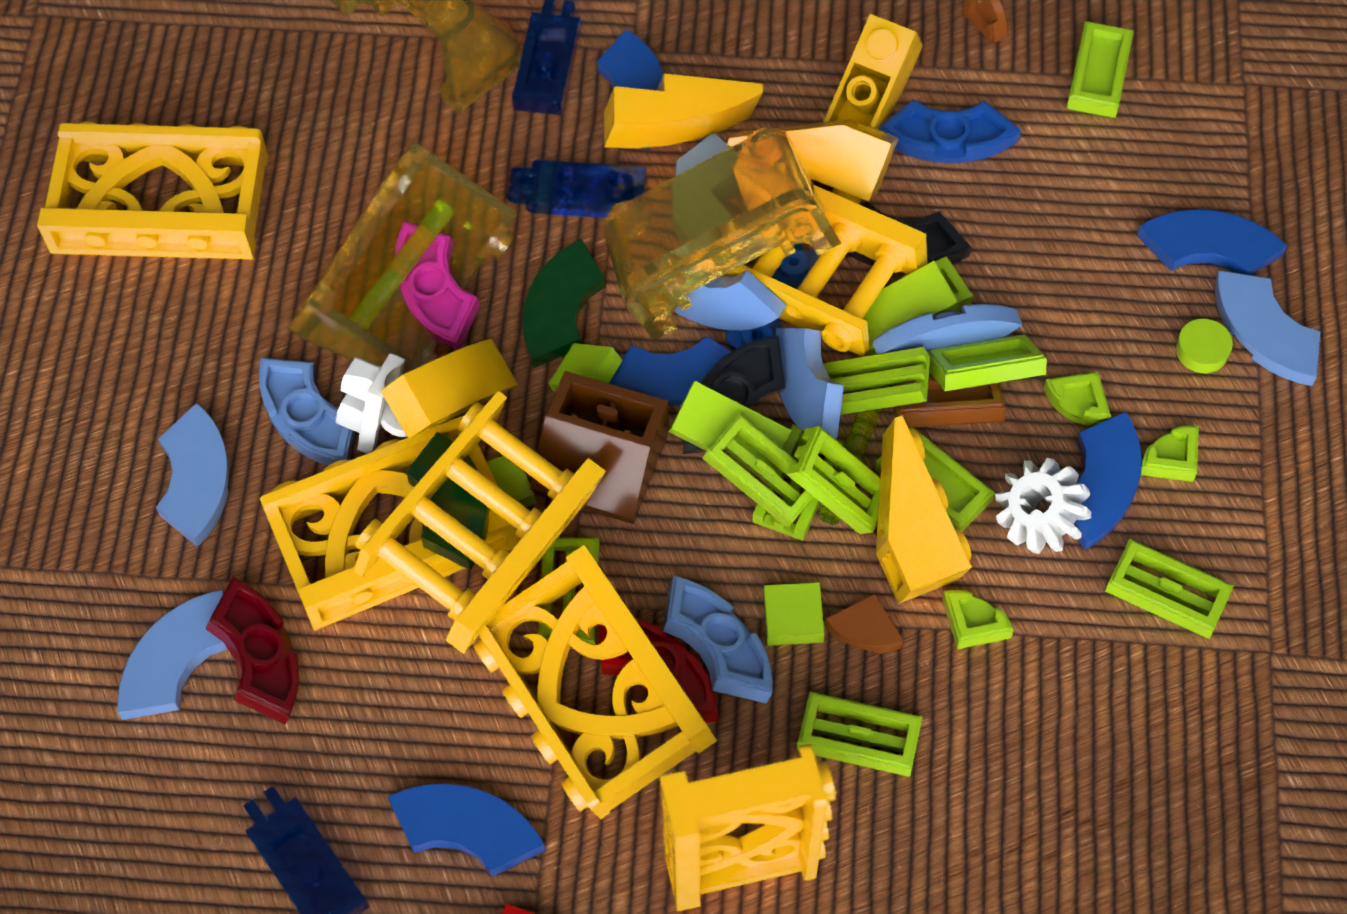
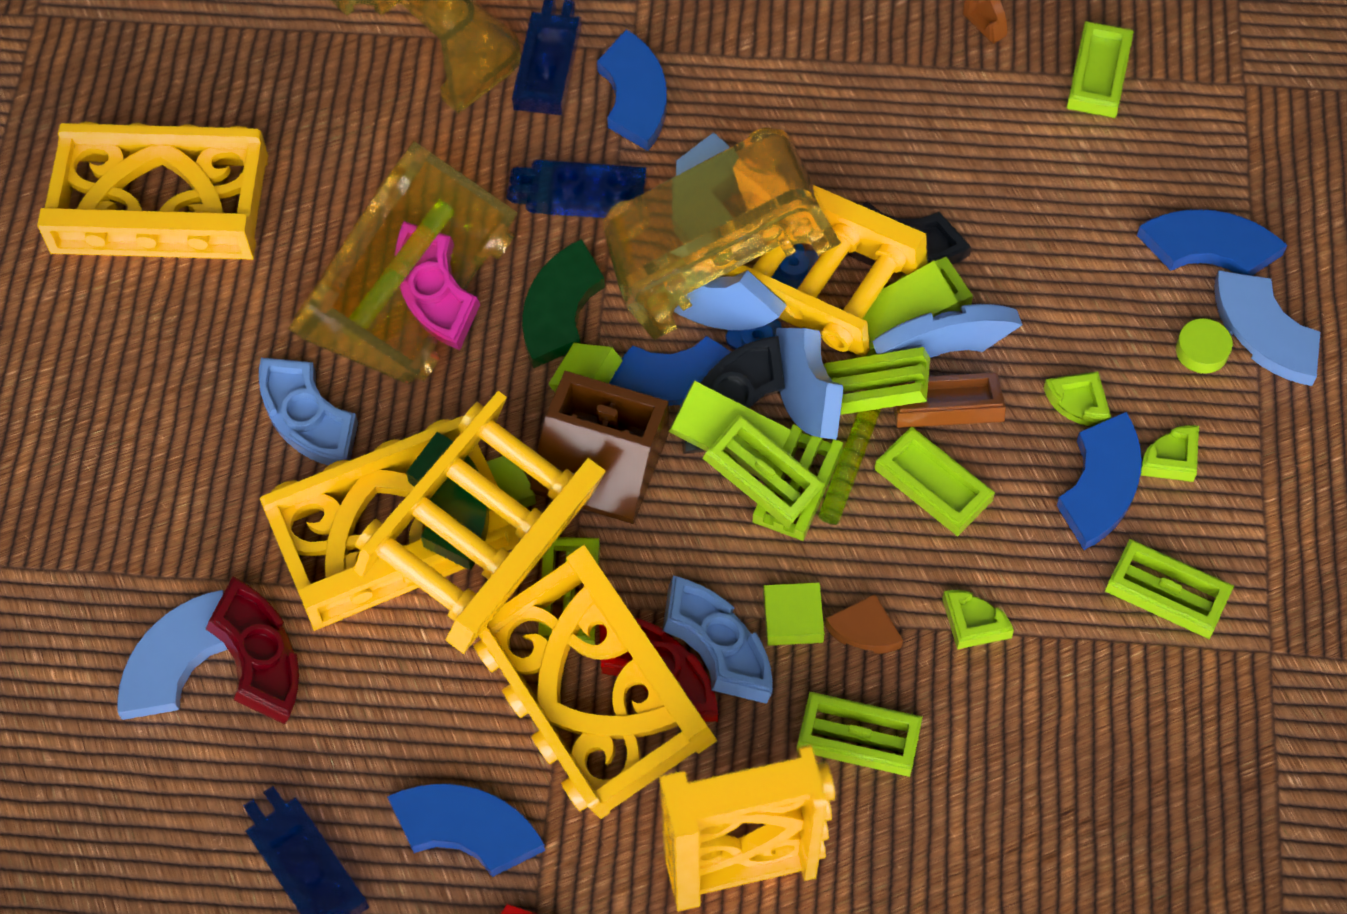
(198, 476): medium blue tile -> none
(364, 405): white hips -> none
(448, 387): yellow slope -> none
(677, 112): yellow slope -> none
(835, 488): lime tile -> none
(841, 155): yellow slope -> none
(876, 73): yellow slope -> none
(913, 529): yellow slope -> none
(951, 134): blue tile -> none
(986, 362): lime tile -> none
(1053, 486): white gear -> none

